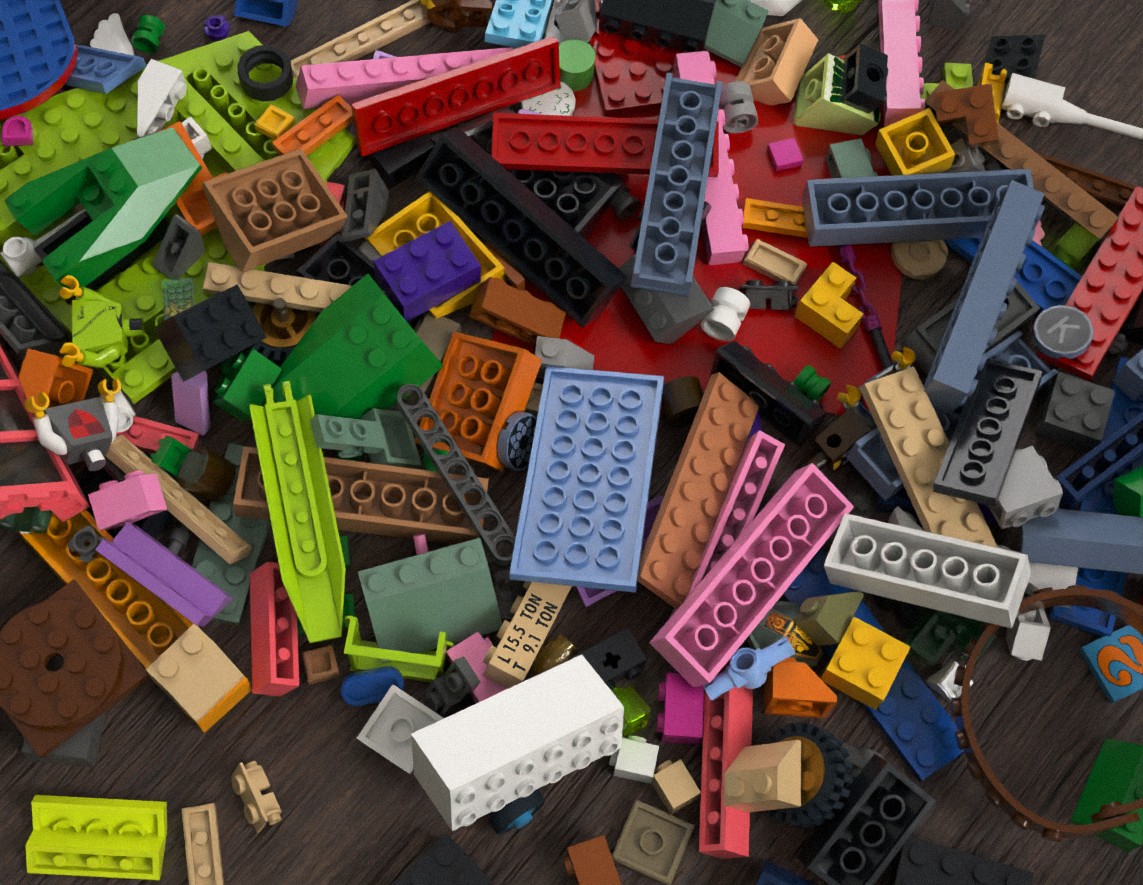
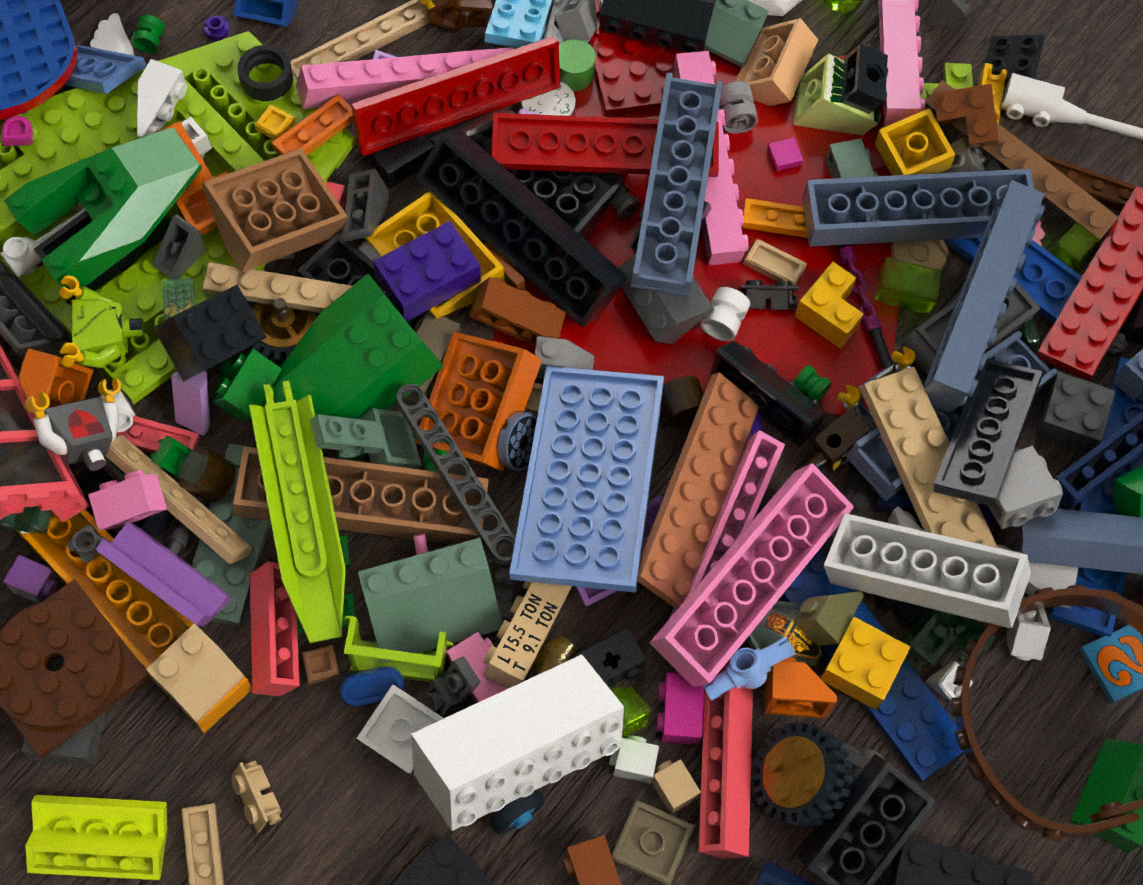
(31, 580): none -> medium lavender brick
(765, 777): tan slope -> none
(908, 285): none -> clear neon green brick
(1030, 336): none -> clear green tile
(1063, 332): tile -> none

